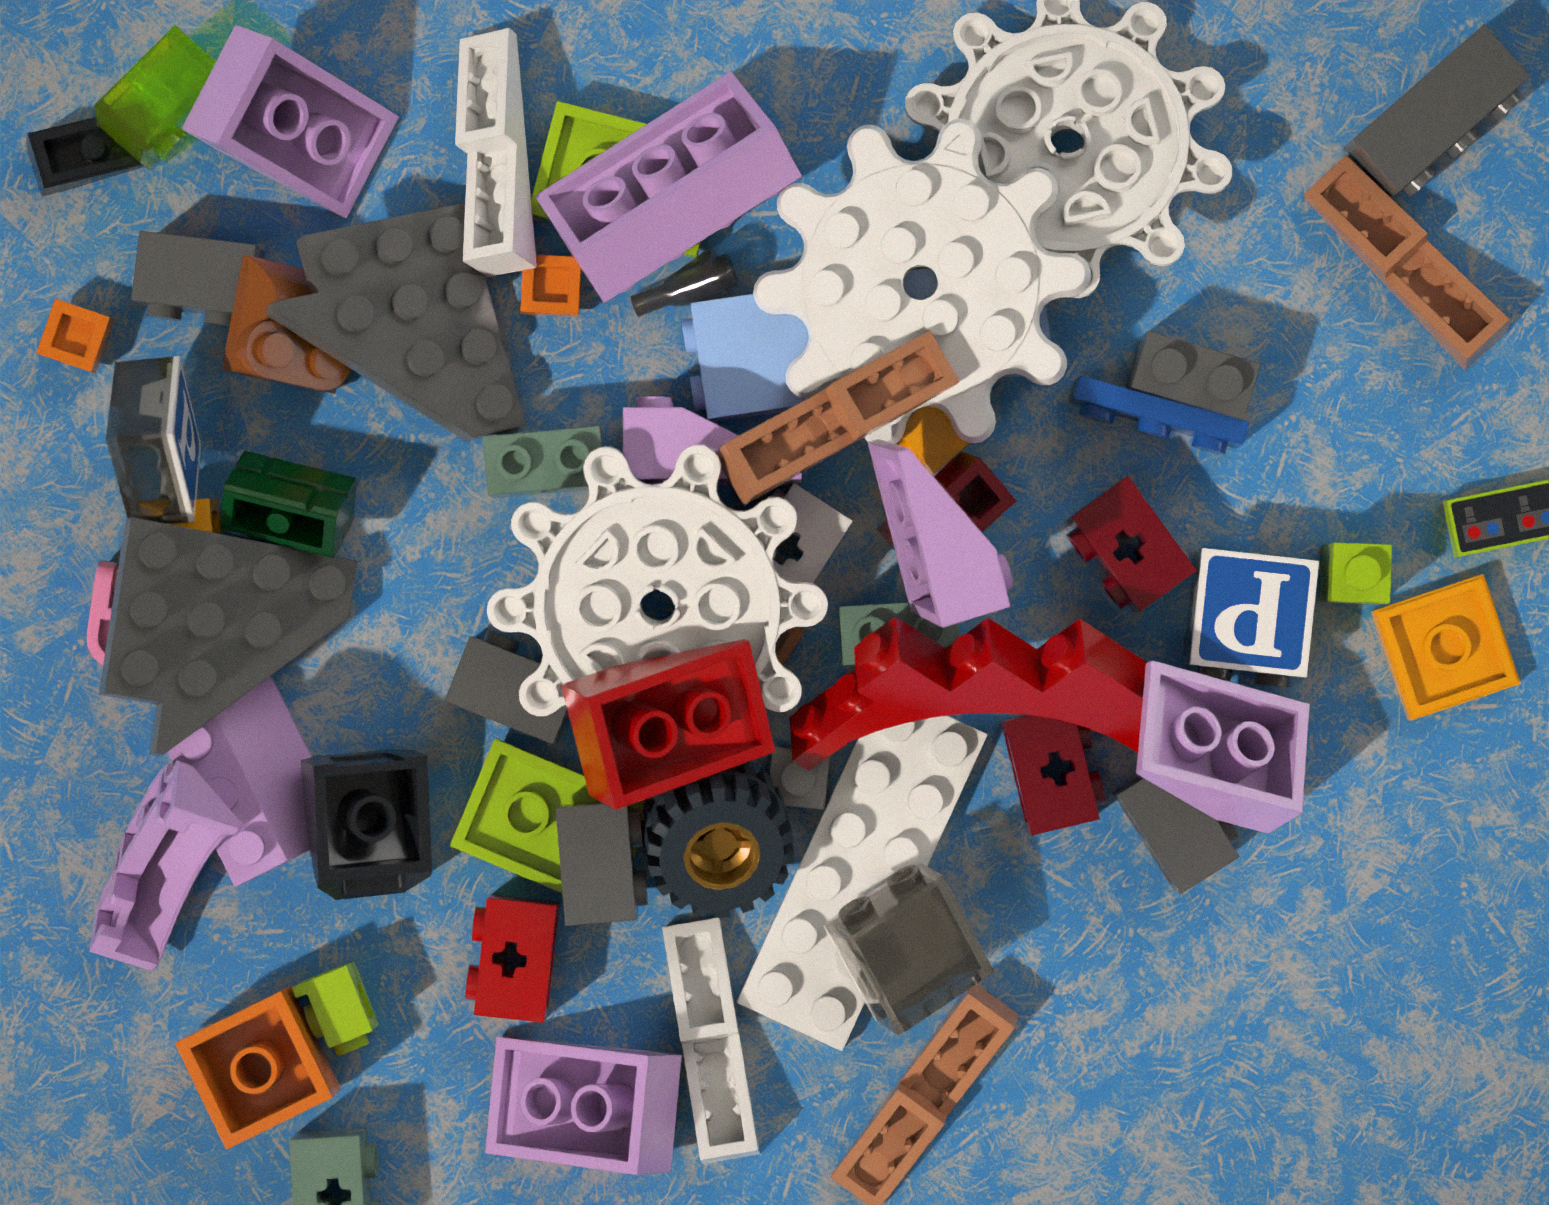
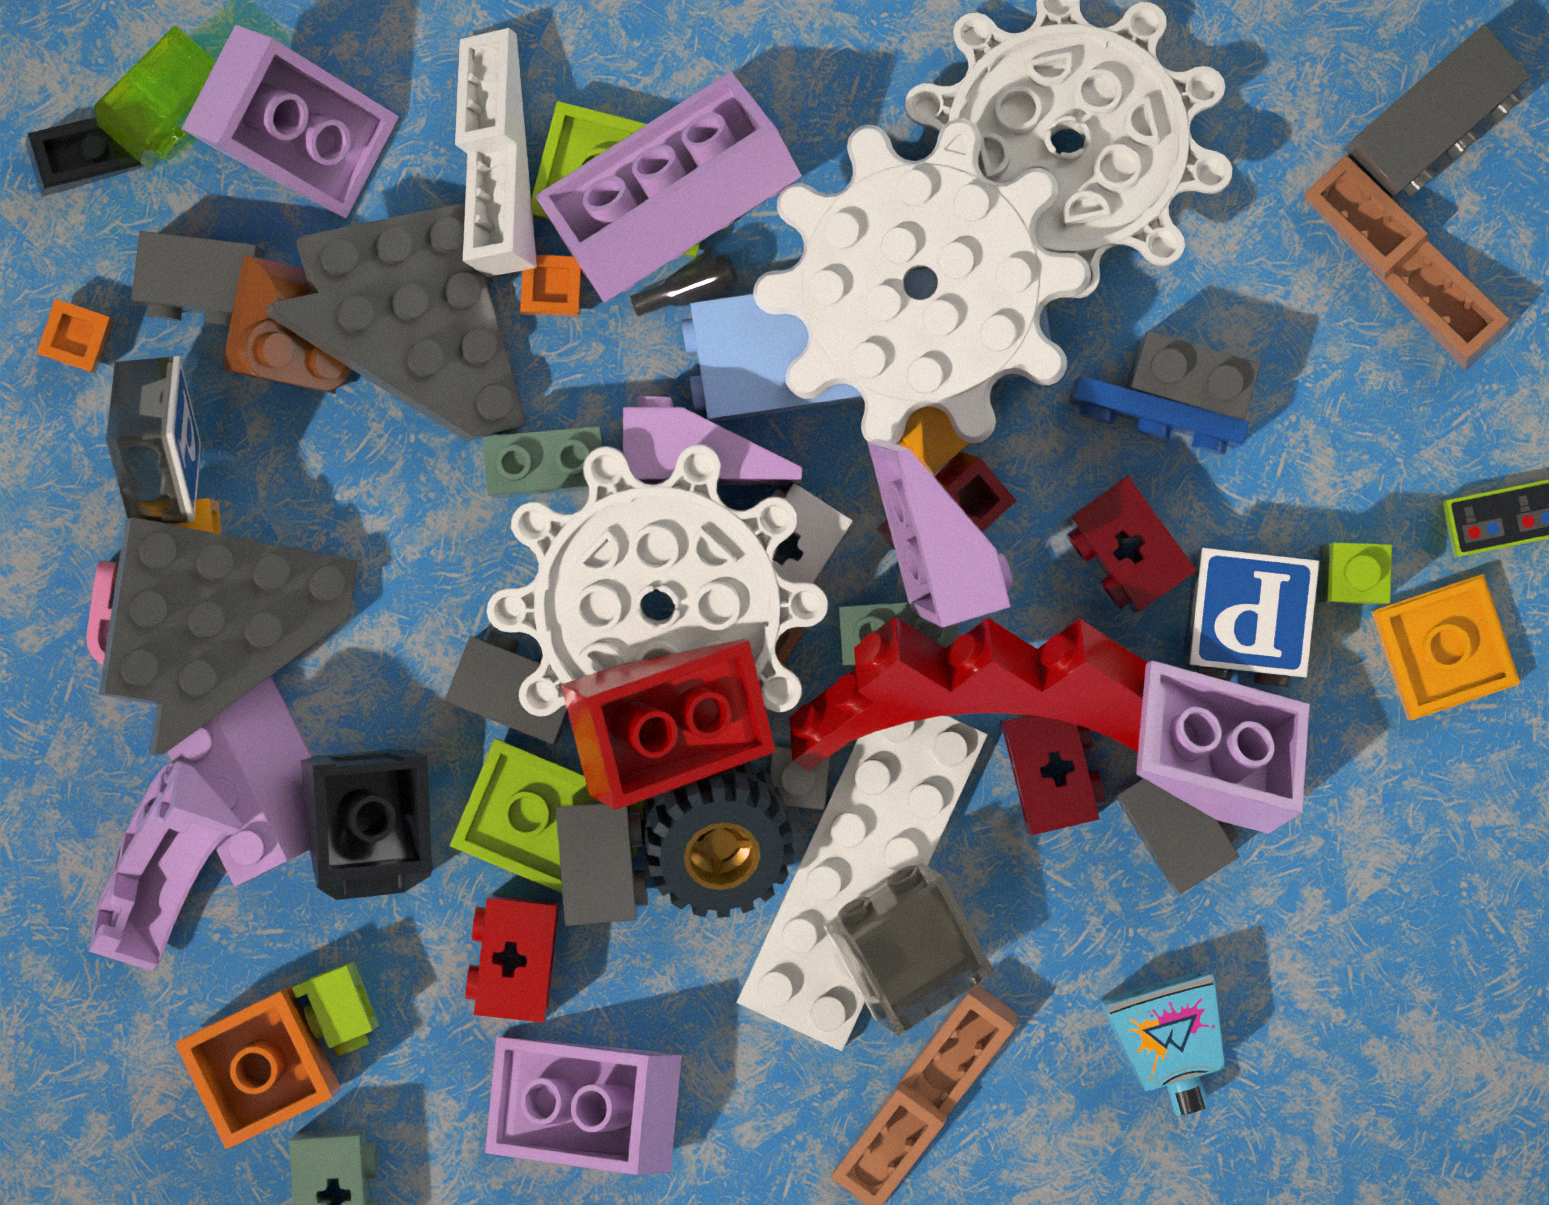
(288, 504): dark green brick -> none
(710, 1041): white slope -> none
(836, 417): nougat slope -> none
(1171, 1036): none -> medium azure torso

